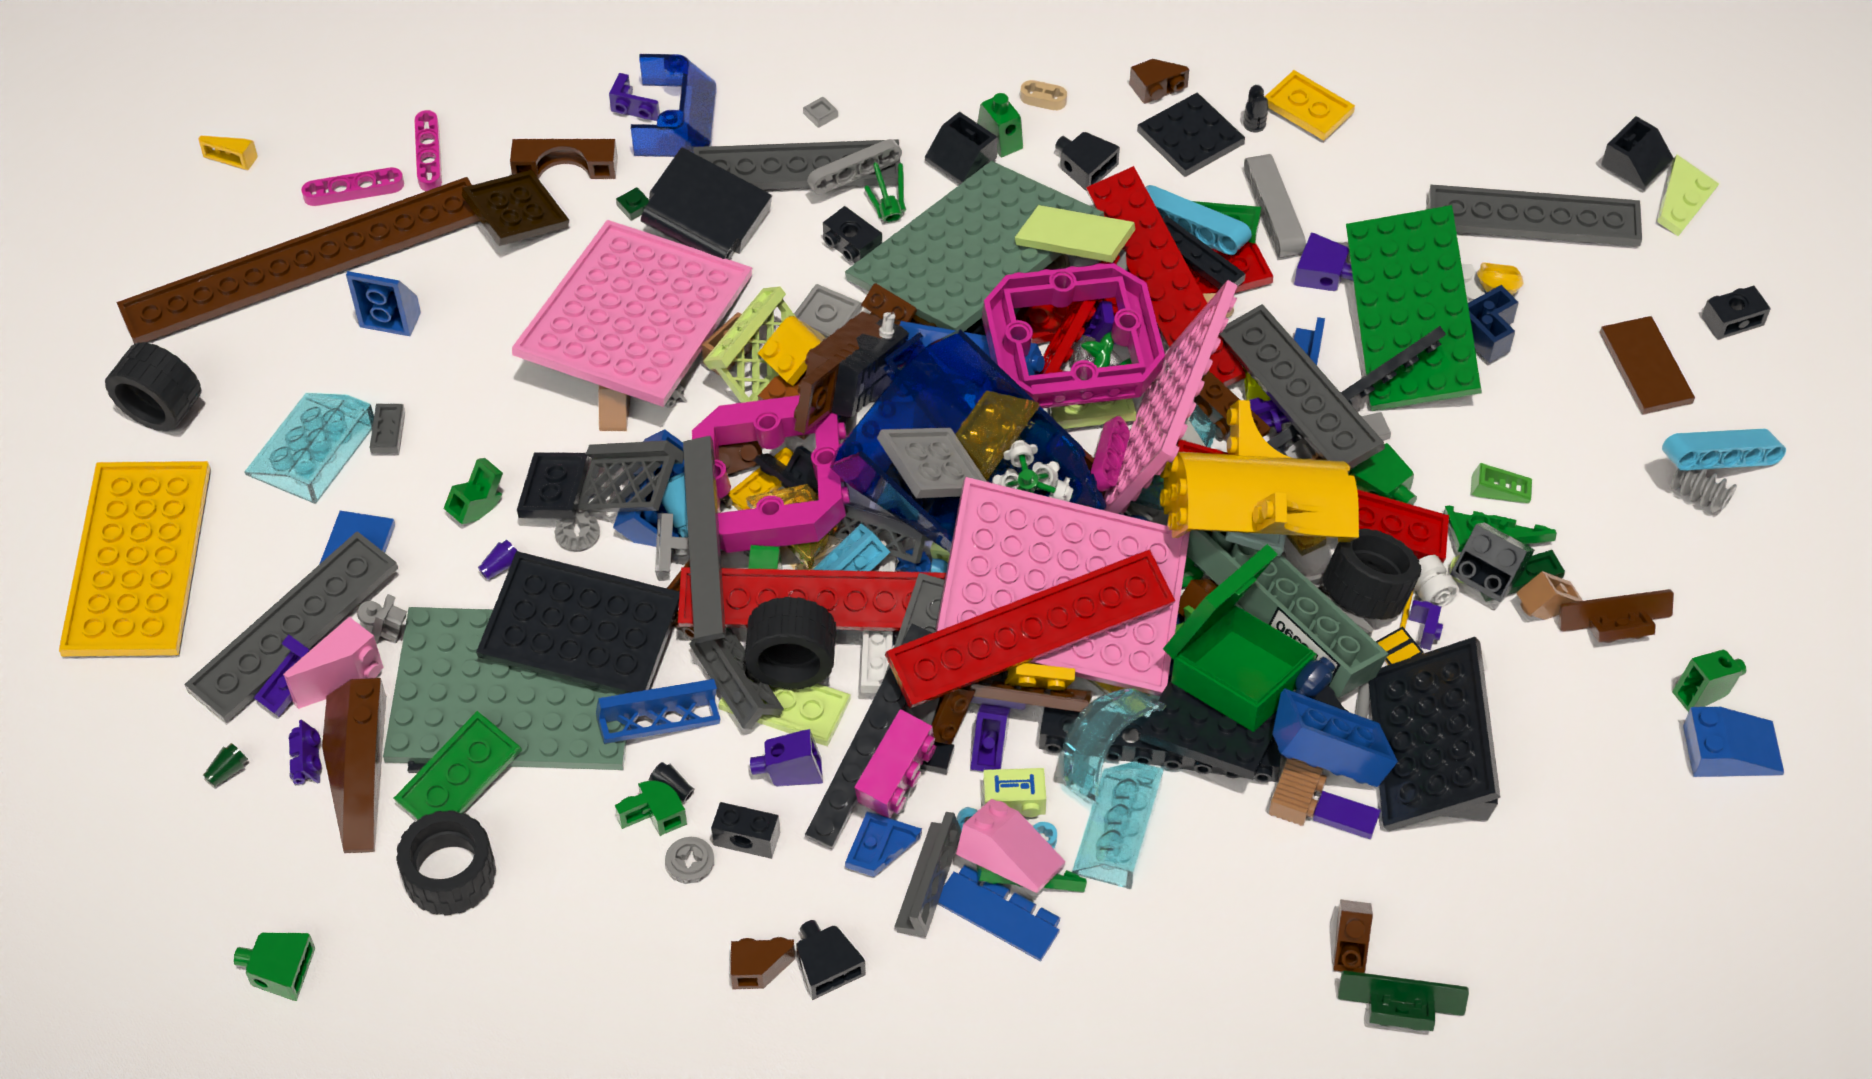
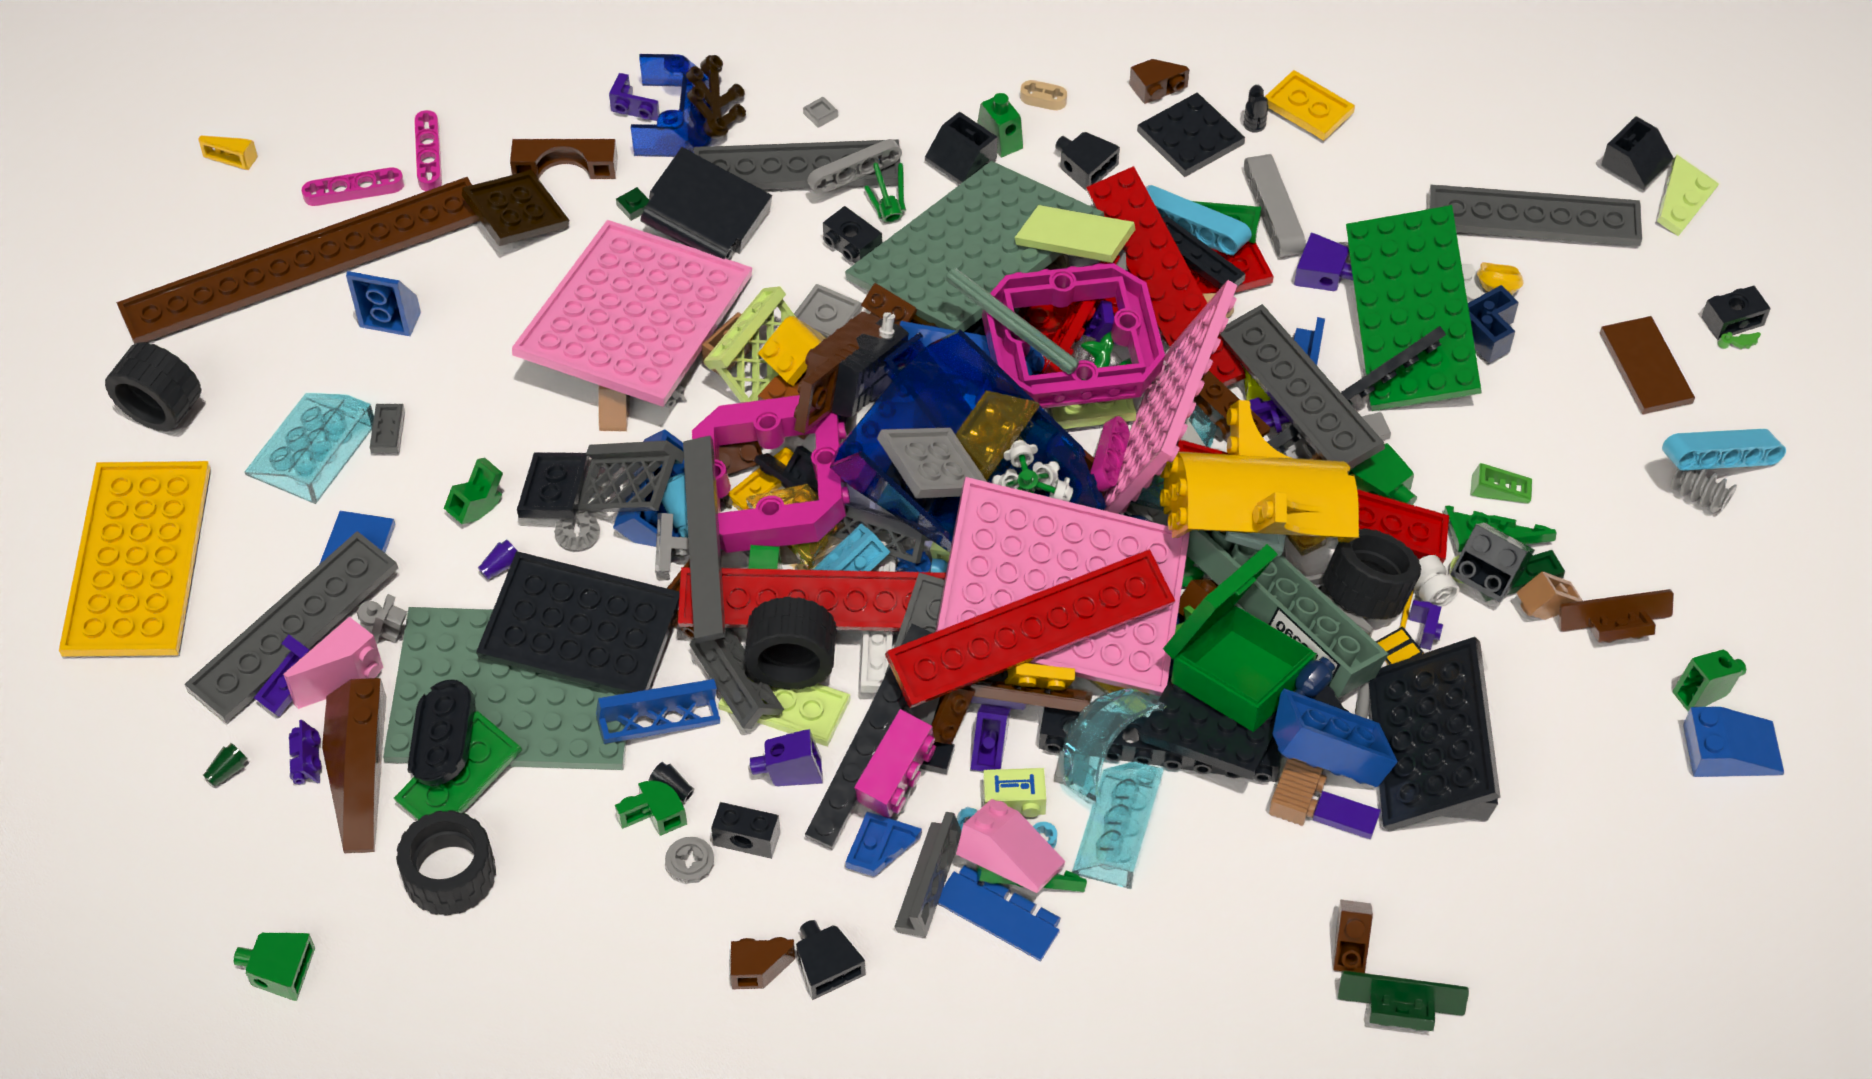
(441, 733): none -> black tile
(714, 125): none -> dark brown plant
(1012, 321): none -> sand green axle
(1741, 341): none -> bright green piece

